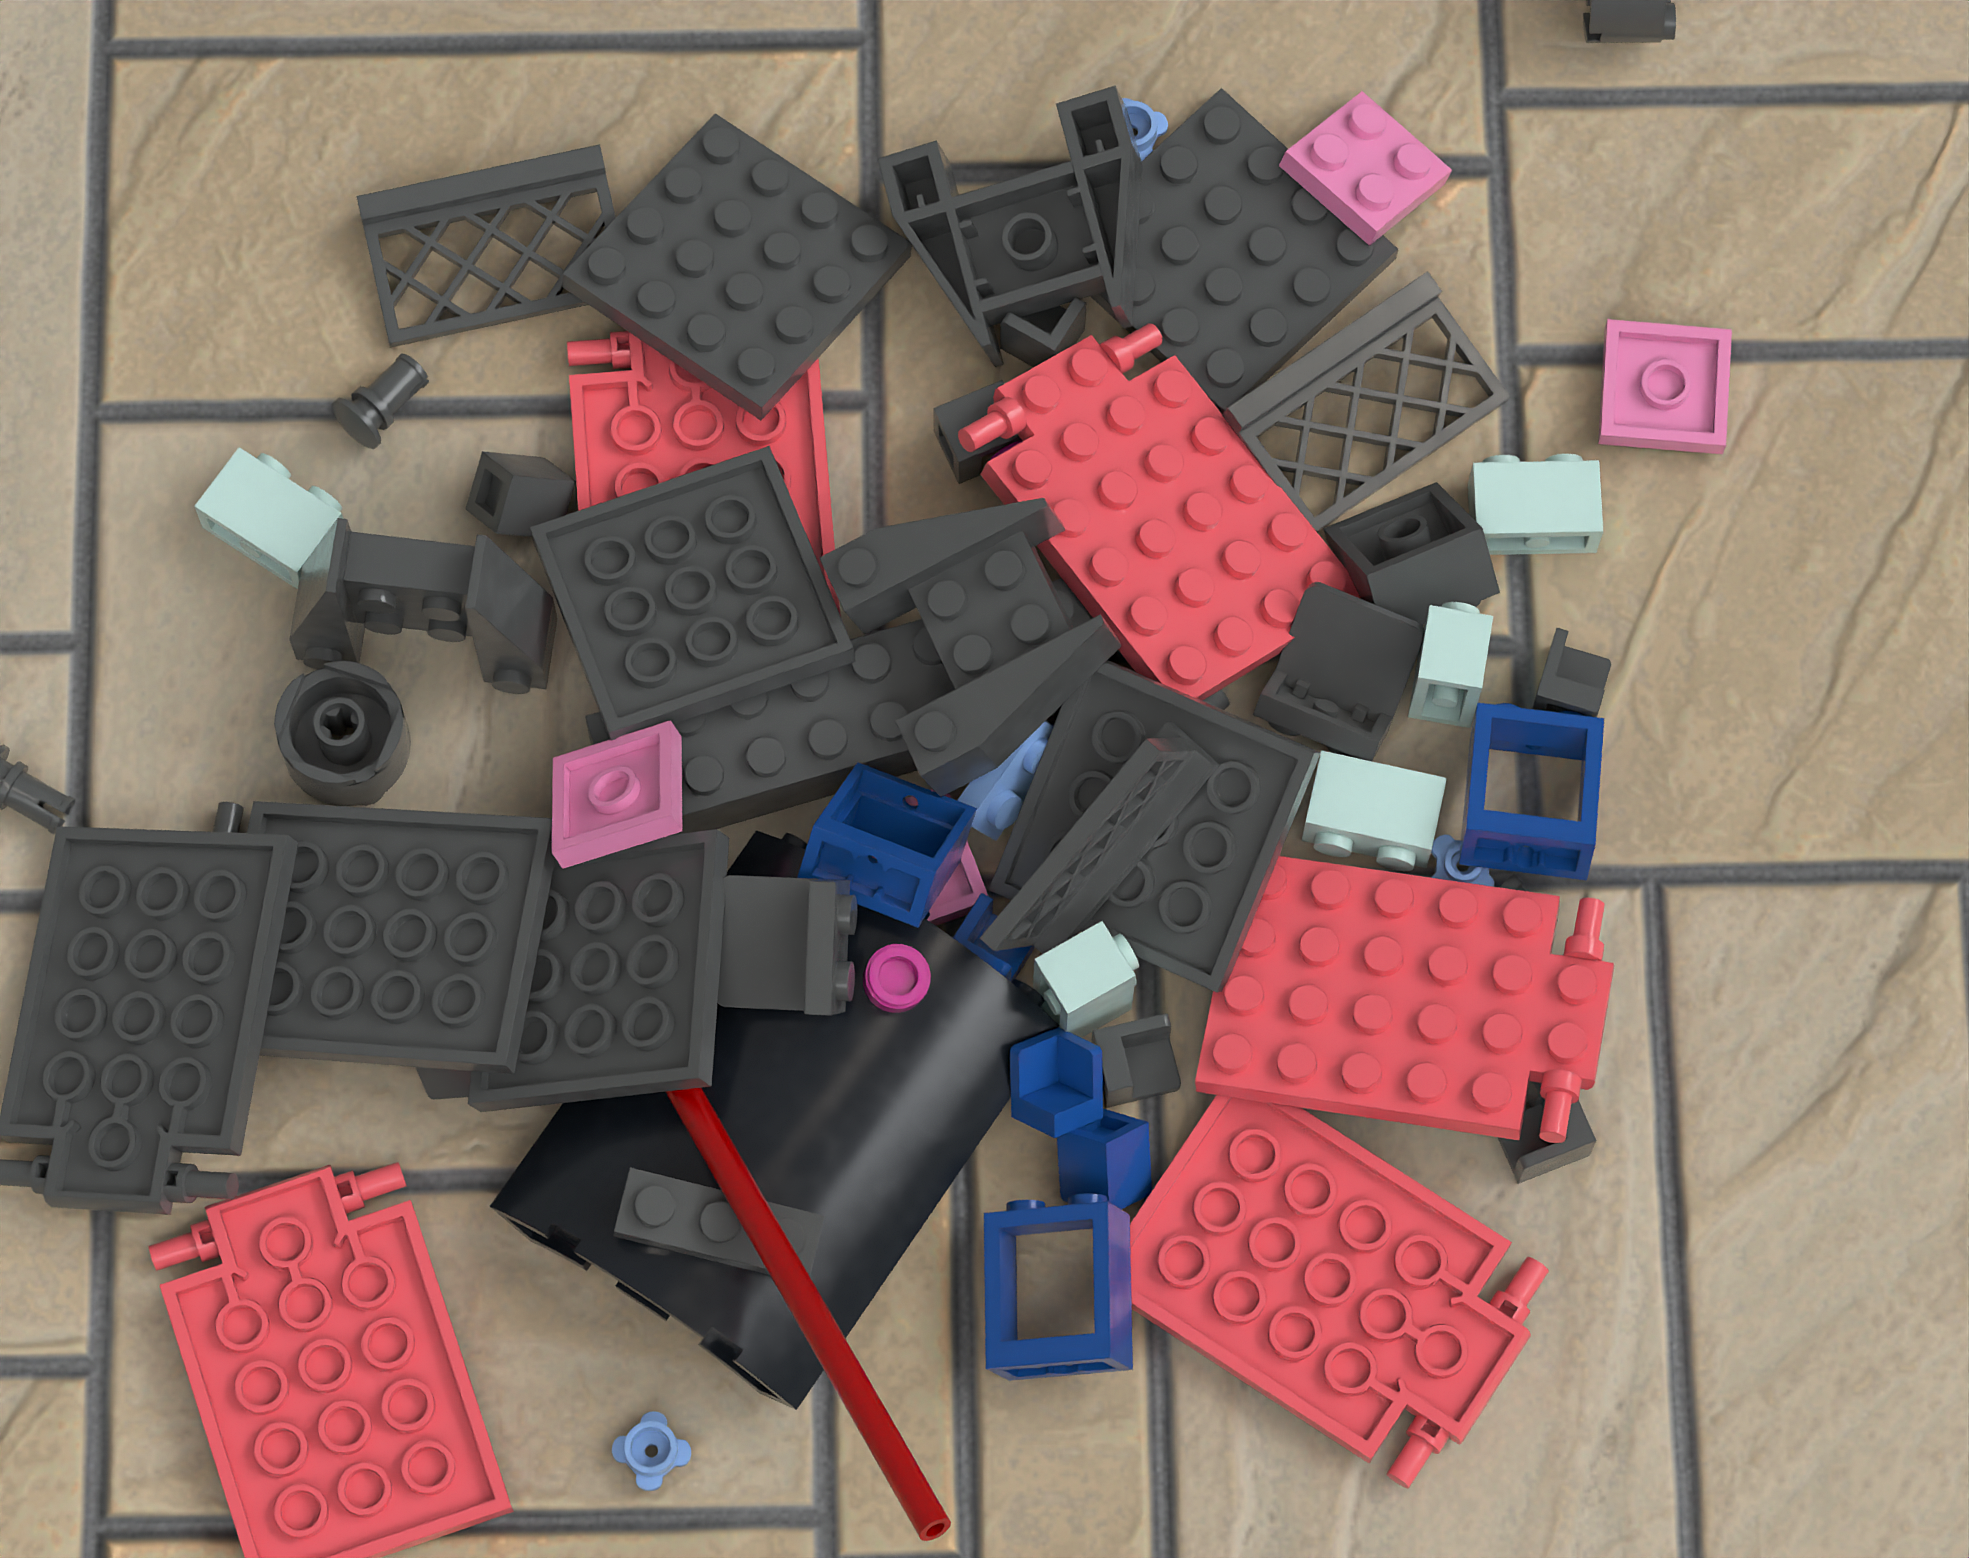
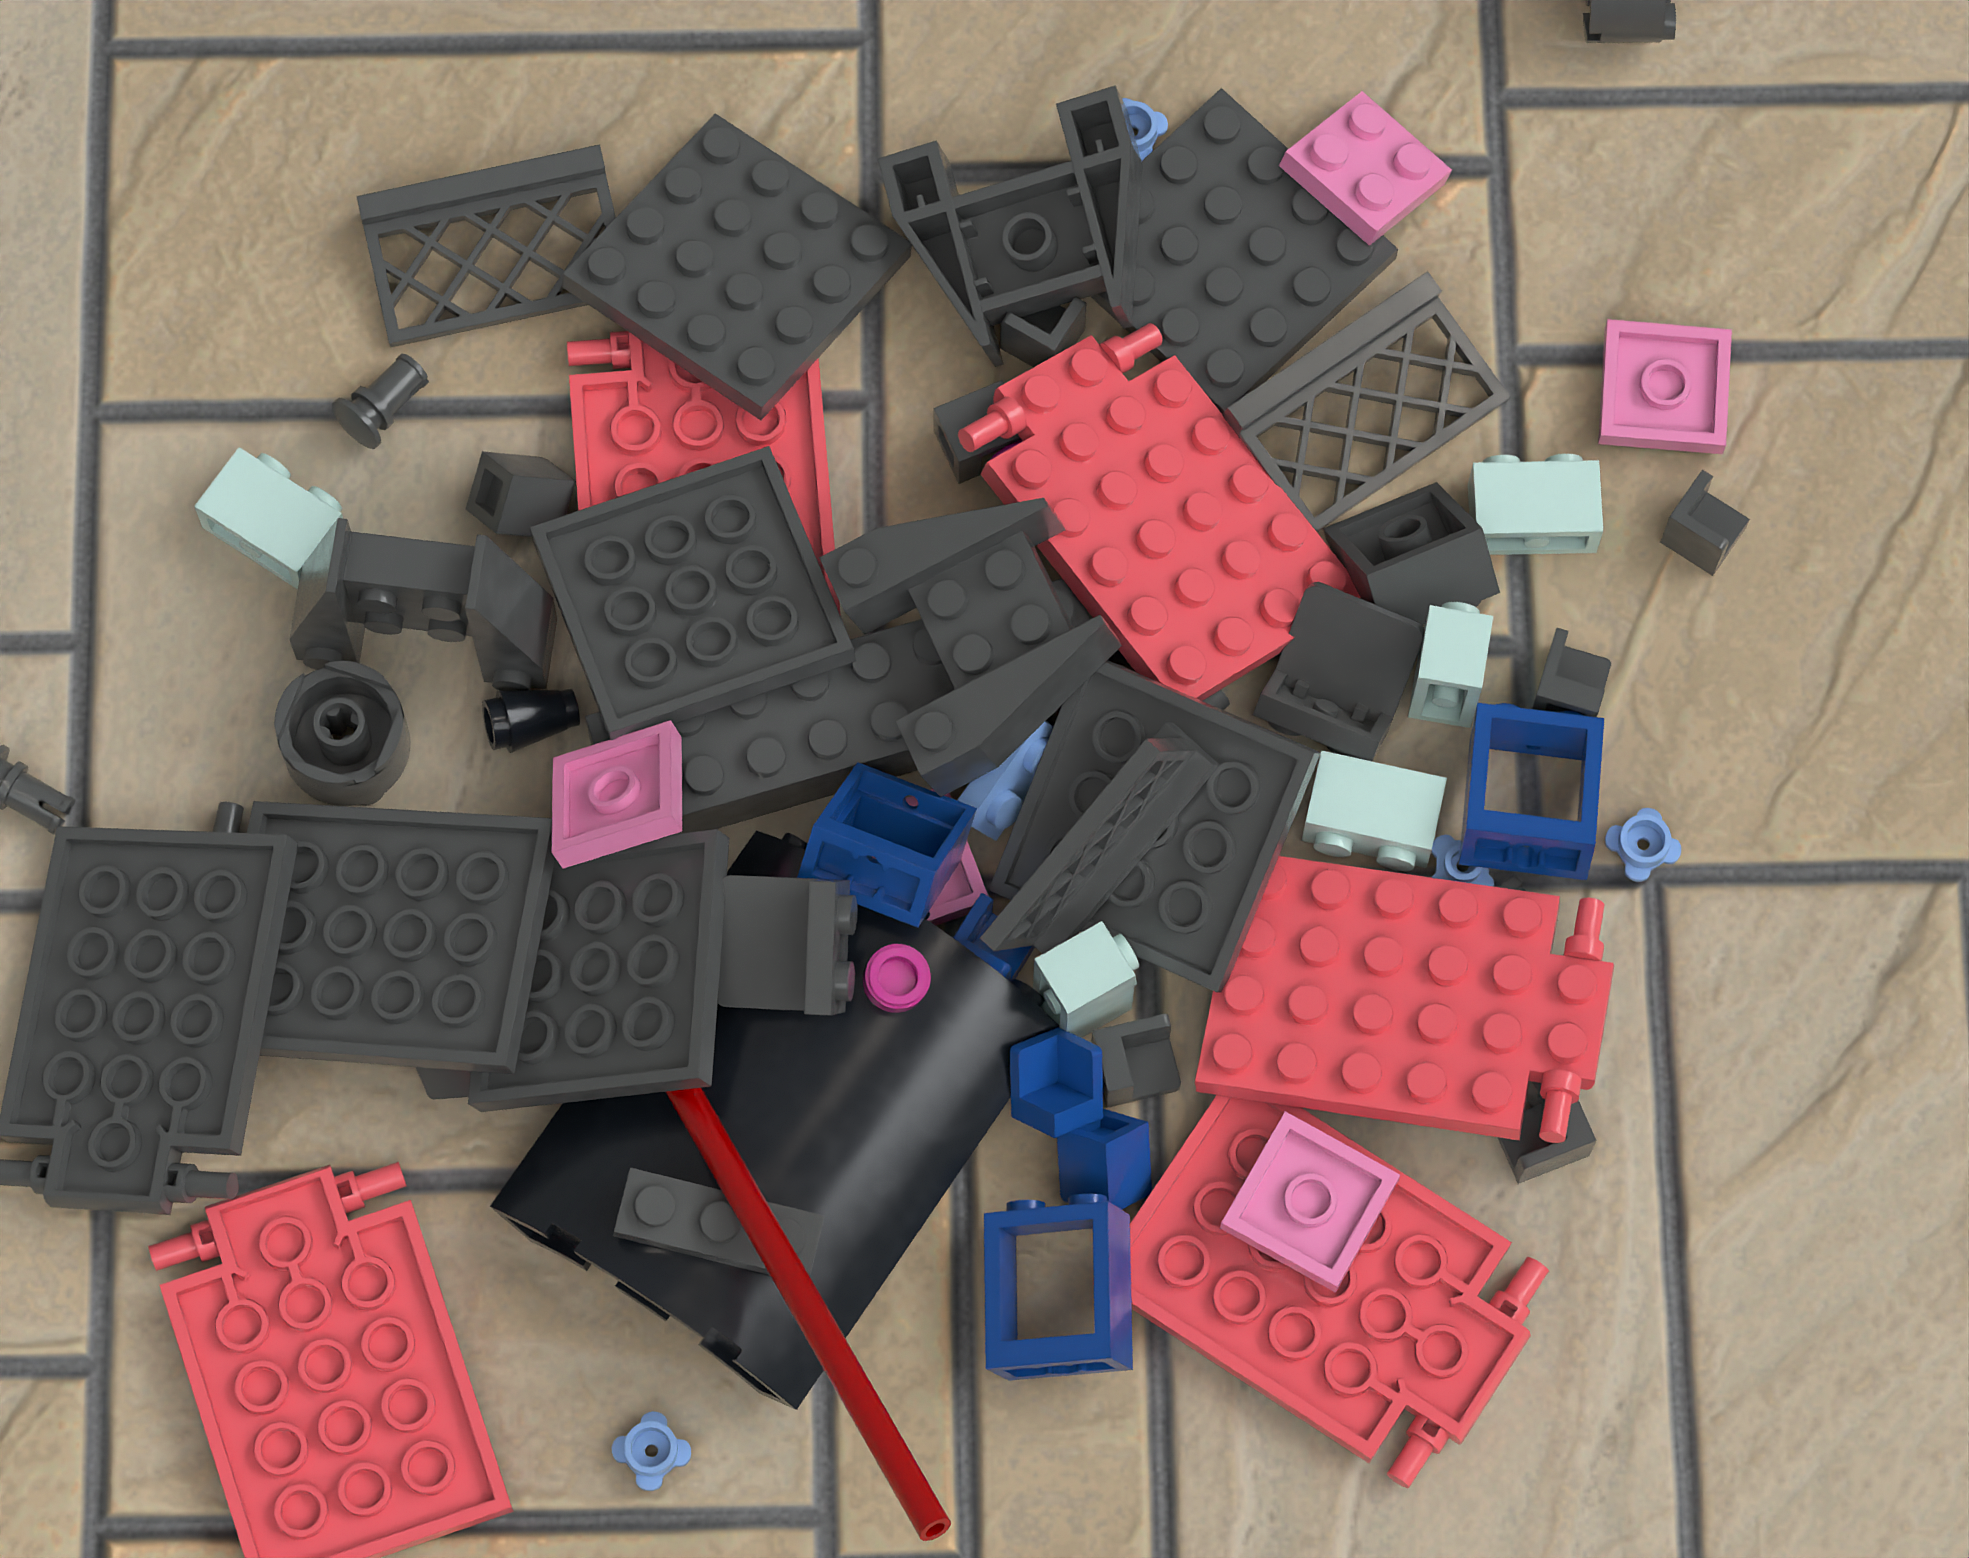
(528, 716): none -> black cone
(1310, 1201): none -> bright pink plate
(1644, 826): none -> light blue plate
(1703, 526): none -> dark grey panel

